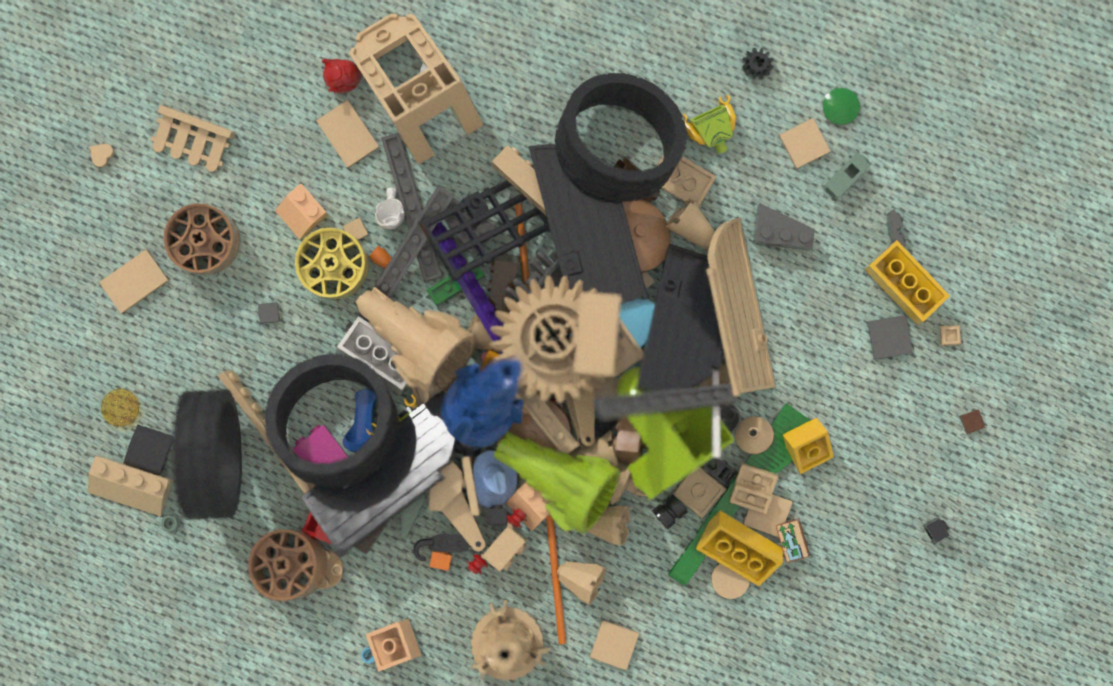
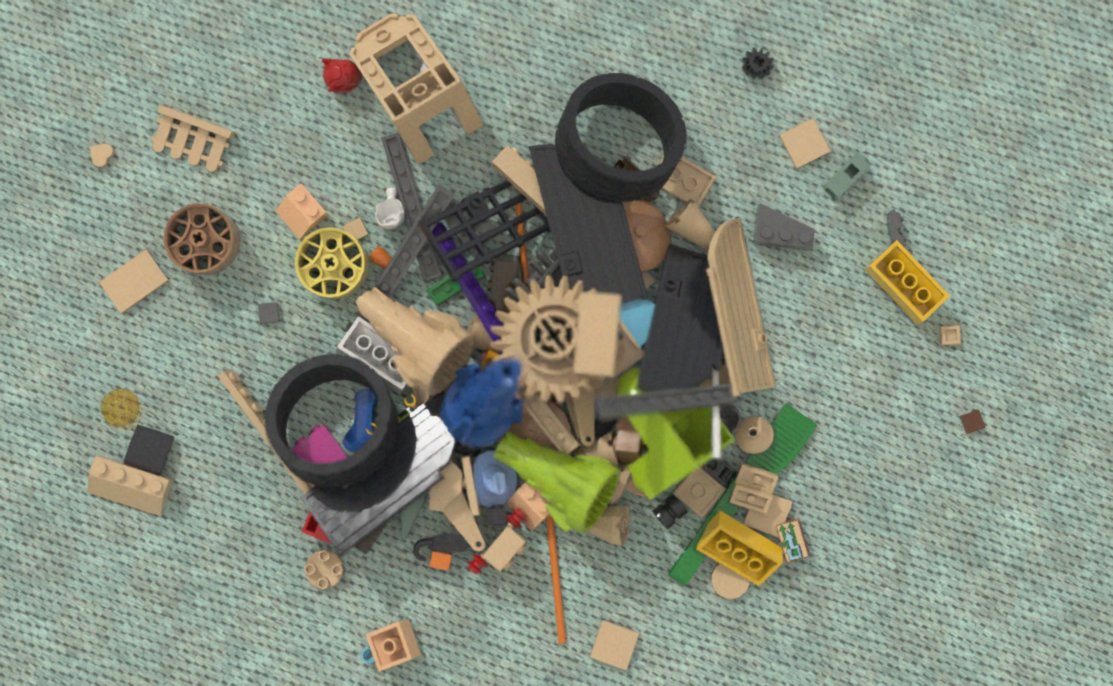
(170, 518): sand green plate -> none
(207, 454): black tyre -> none
(287, 565): medium nougat wheel -> none
(347, 134): tan tile -> none
(510, 630): tan cone -> none
(582, 579): tan cone -> none
(713, 126): lime torso -> none
(808, 445): yellow slope -> none
(841, 106): green dish -> none
(889, 337): dark grey tile -> none
(936, 529): black plate -> none

